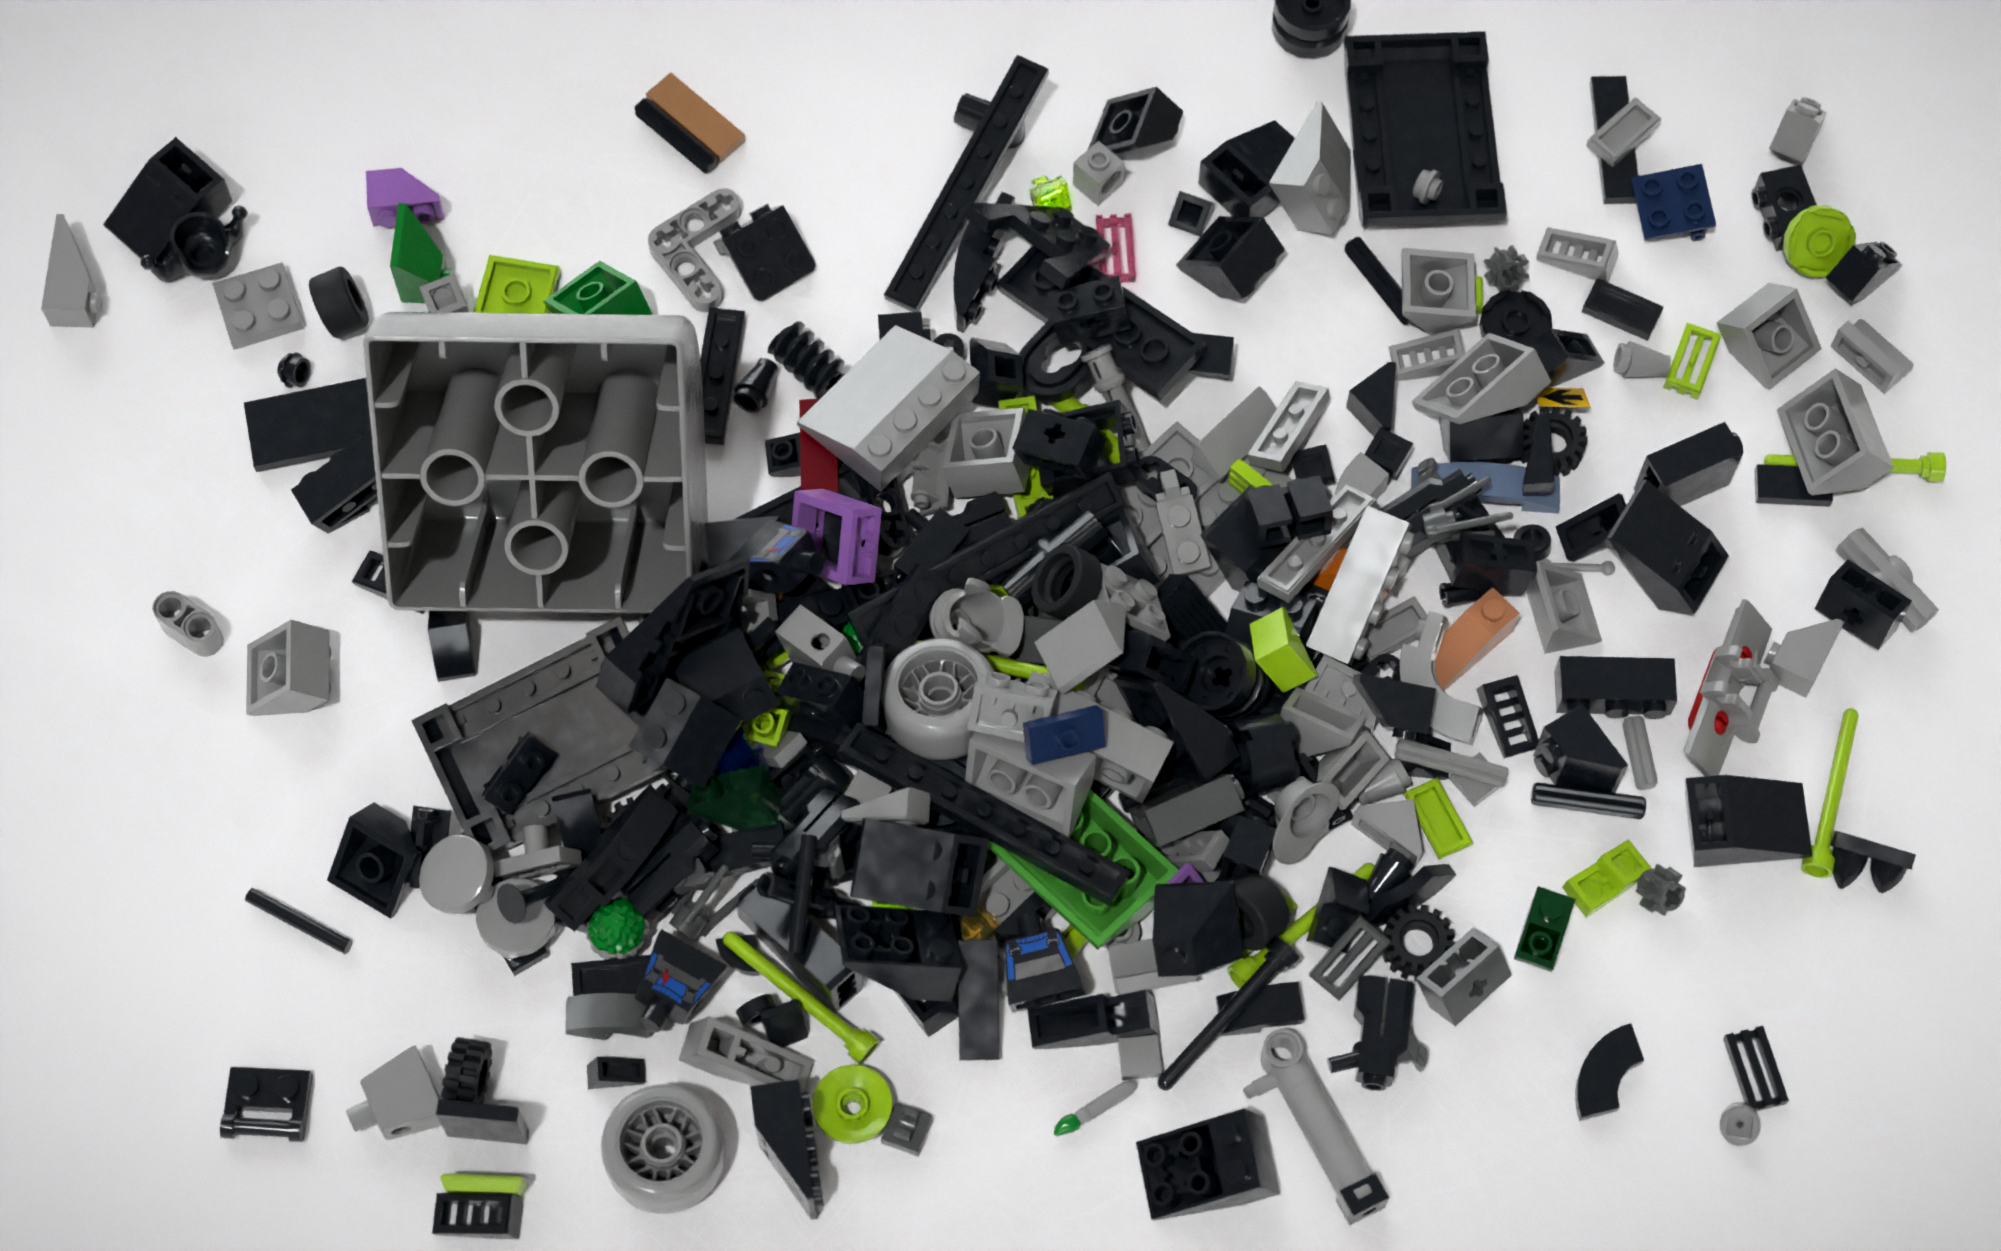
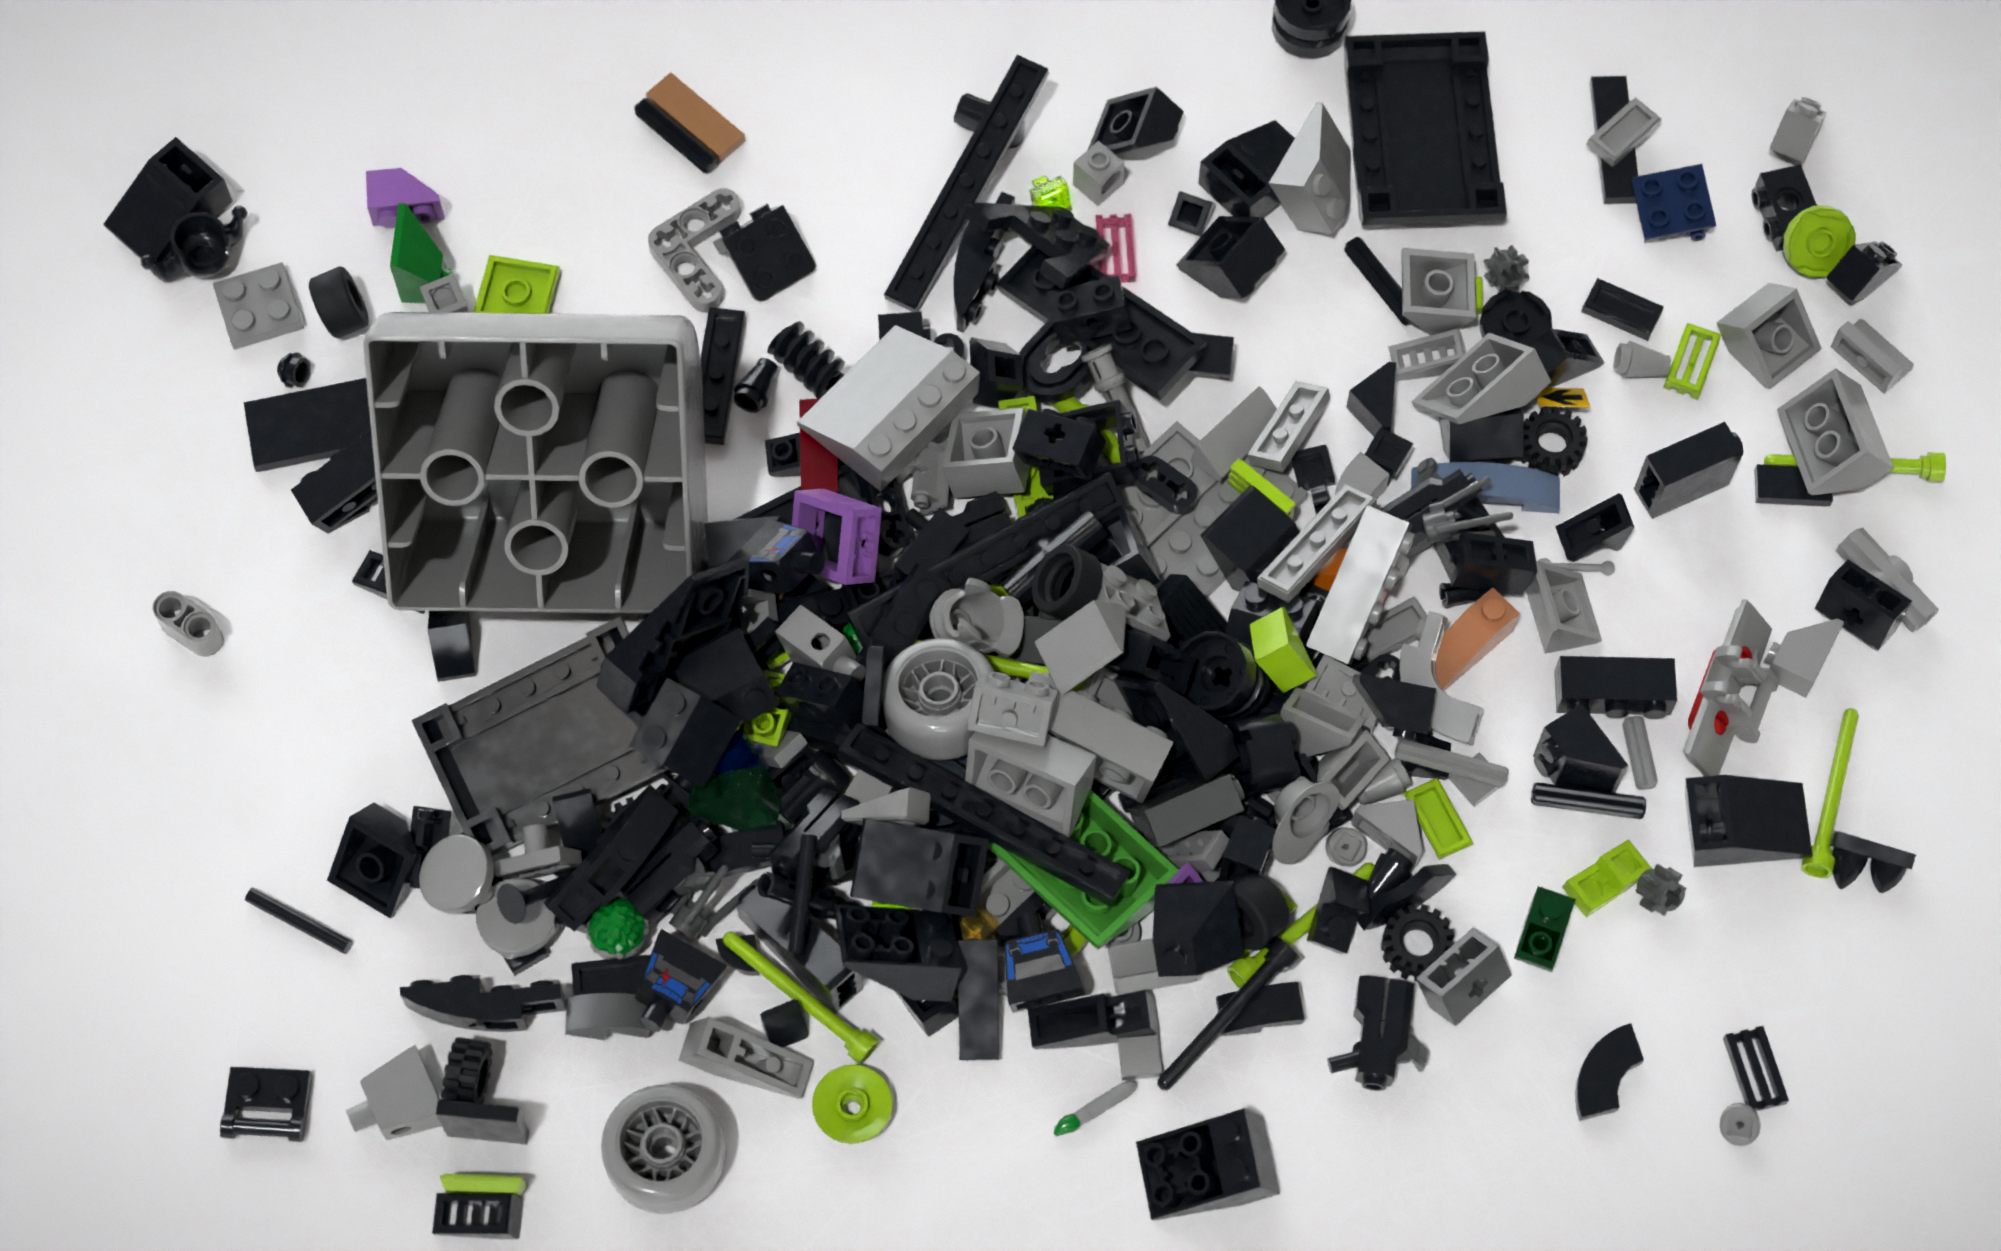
(68, 289): light grey slope -> none
(288, 670): light grey slope -> none
(467, 1005): none -> black slope
(519, 773): black hinge -> none
(599, 291): green slope -> none
(615, 1072): black piece -> none
(750, 1011): black tile -> none
(781, 1124): black slope -> none
(906, 1129): dark grey tile -> none
(1064, 734): dark blue plate -> none
(1180, 527): light grey hinge -> none
(1299, 503): black piece -> none
(1345, 846): none -> light grey tile
(1356, 1188): light grey piece -> none
(1370, 932): dark grey tile -> none
(1428, 186): light grey plate -> none
(1491, 709): black slope -> none
(1539, 469): black slope -> none
(1540, 537): black tile -> none
(1587, 267): light grey slope -> none
(1667, 550): black slope -> none

